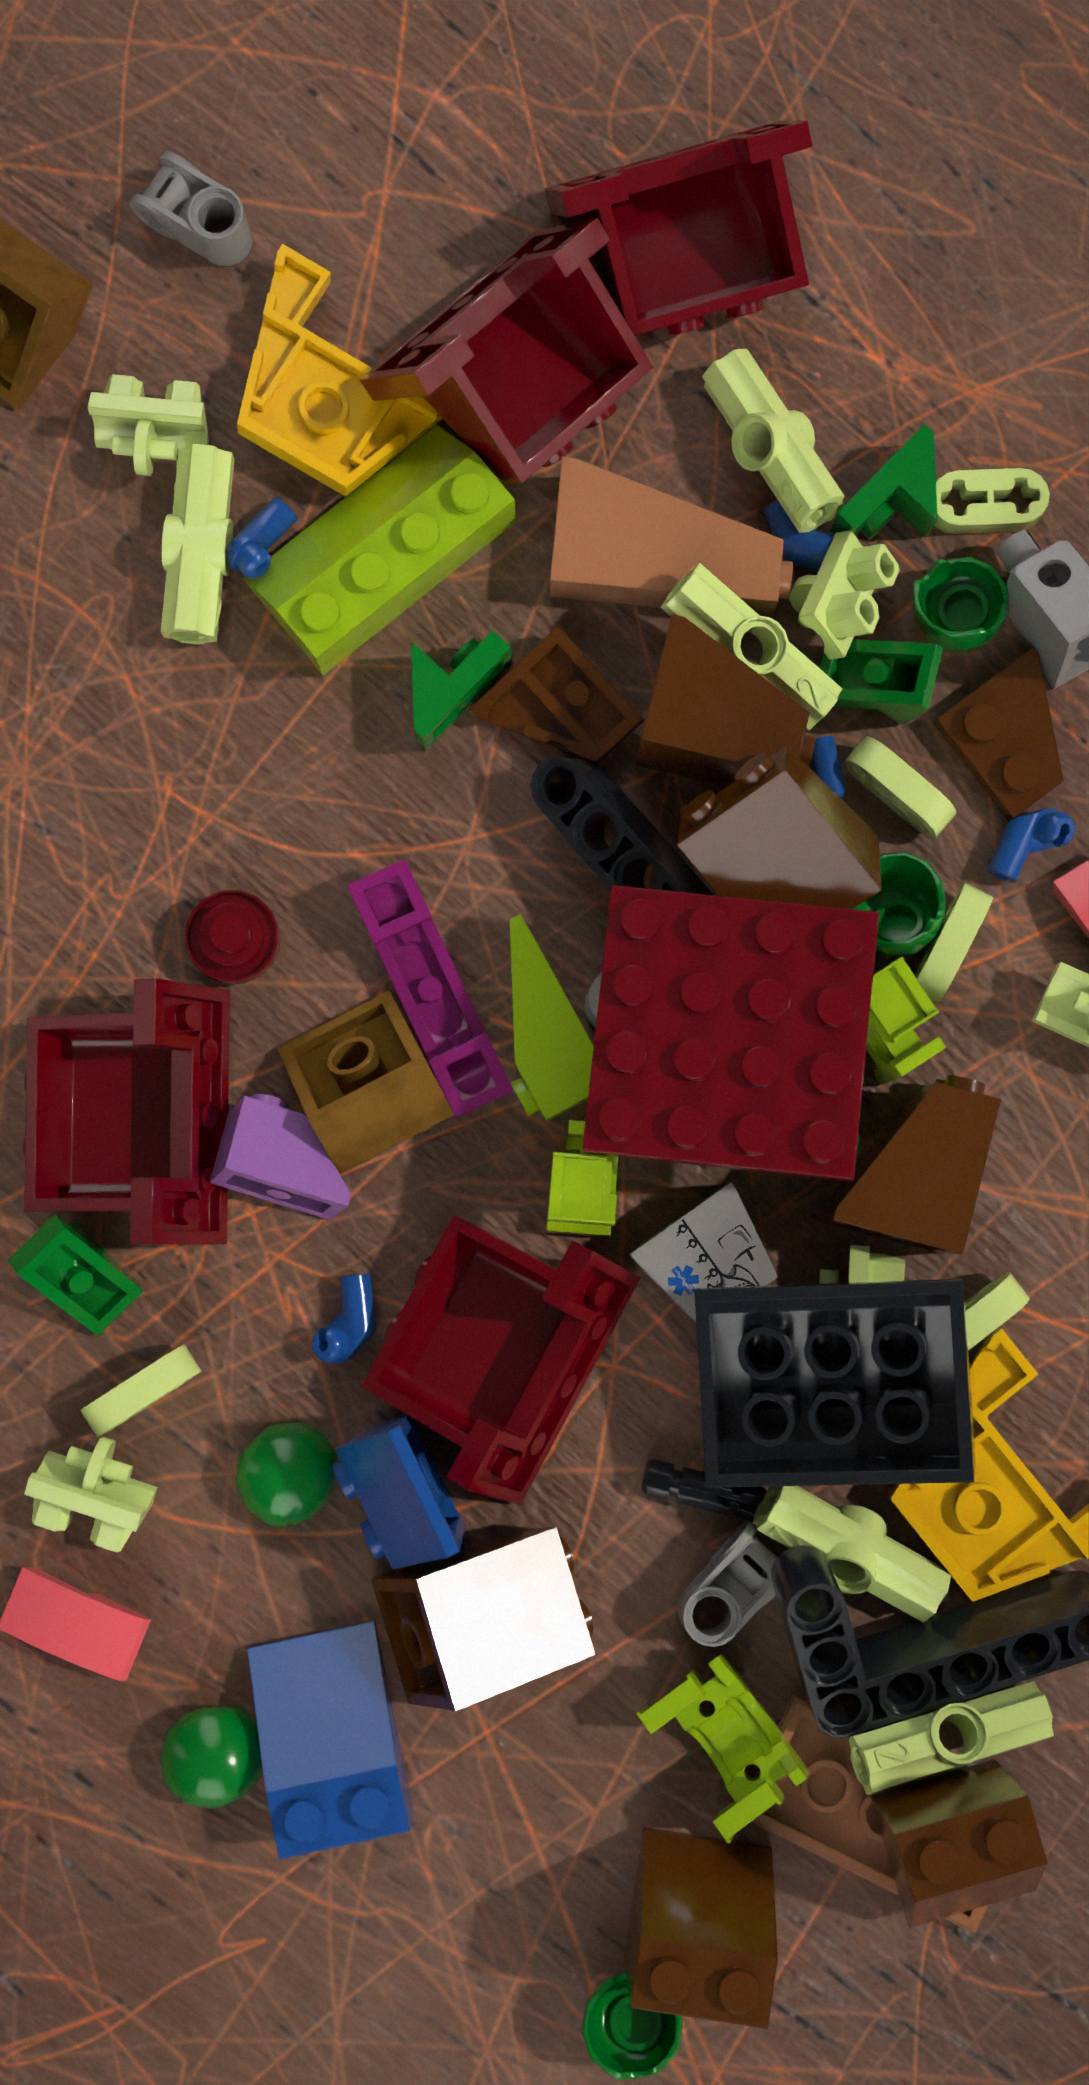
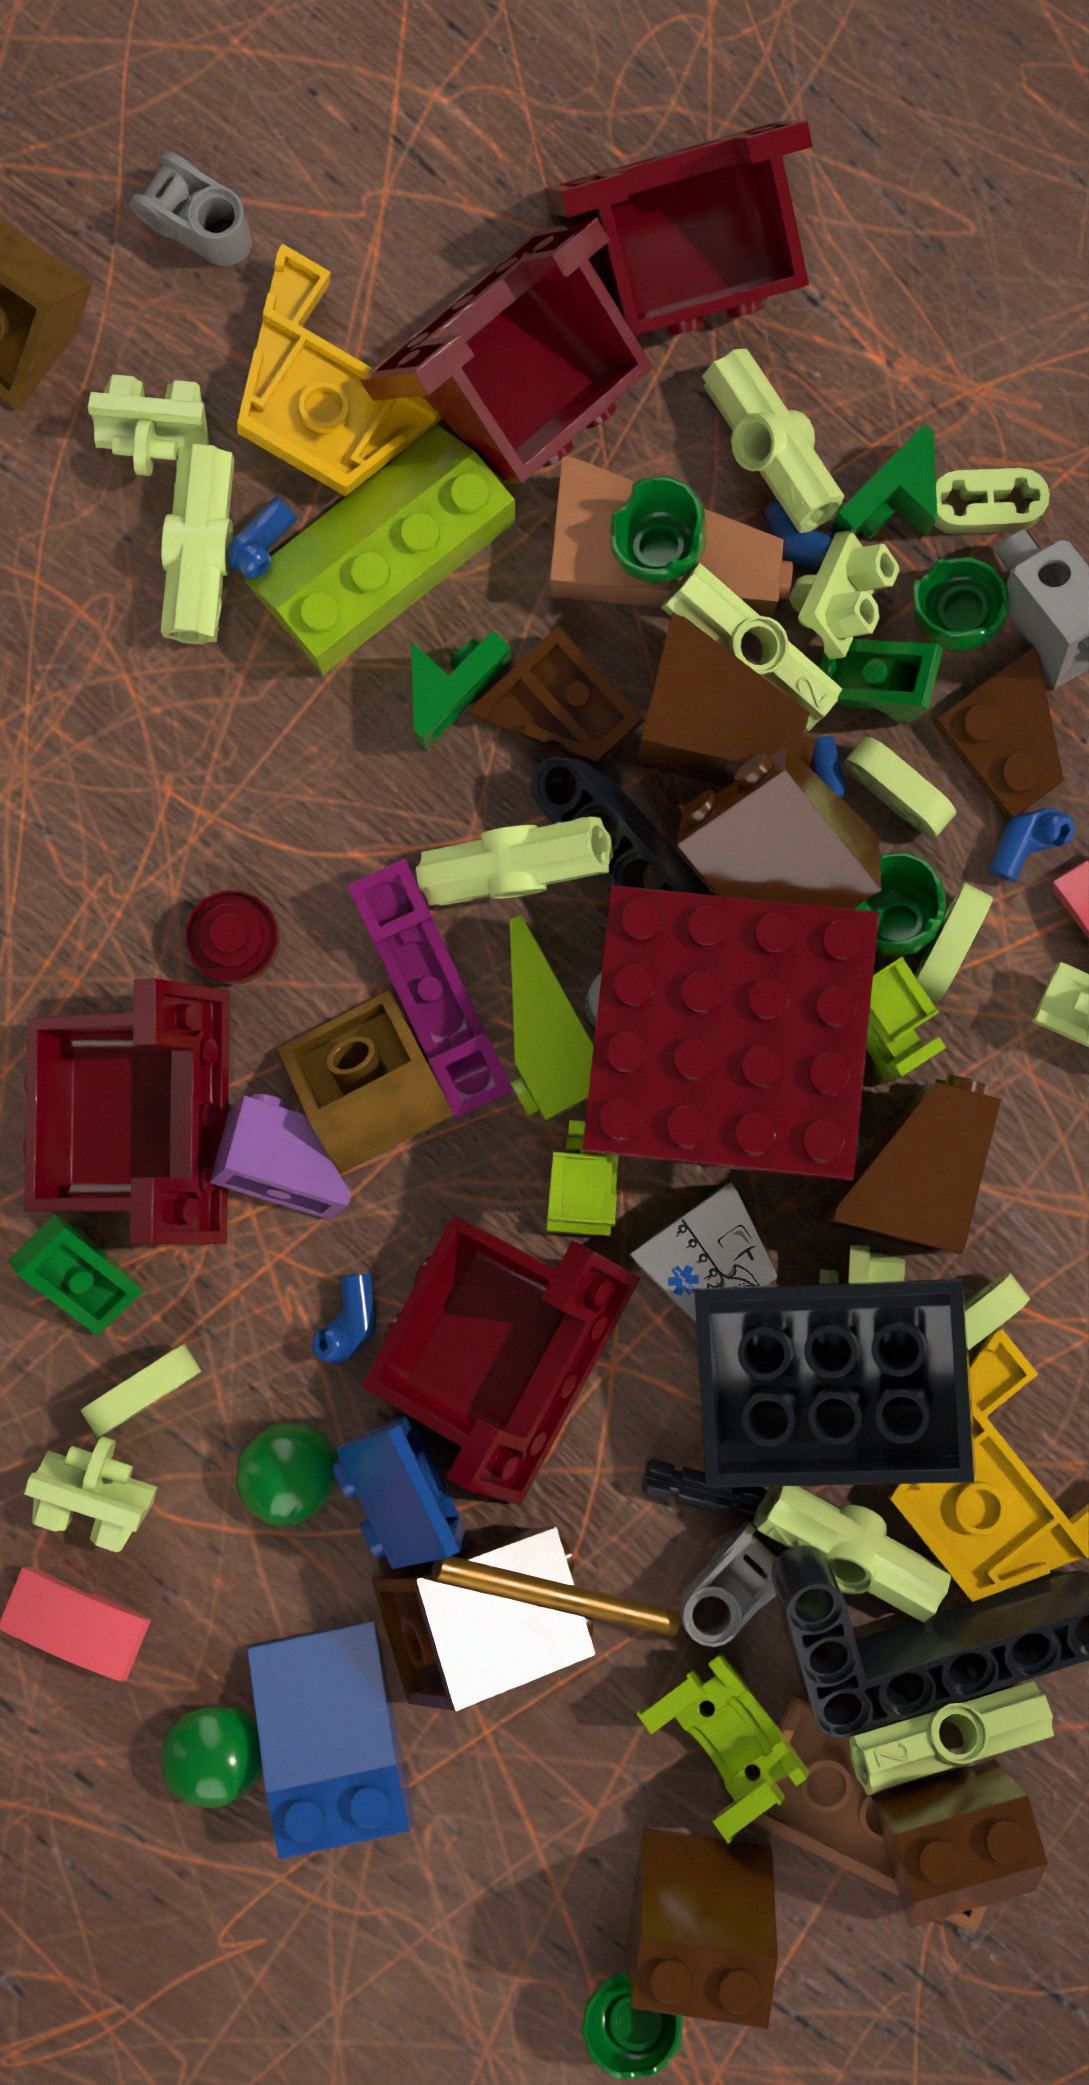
(515, 861): none -> yellowish green piece
(556, 1595): none -> pearl gold bar
(659, 530): none -> green hair

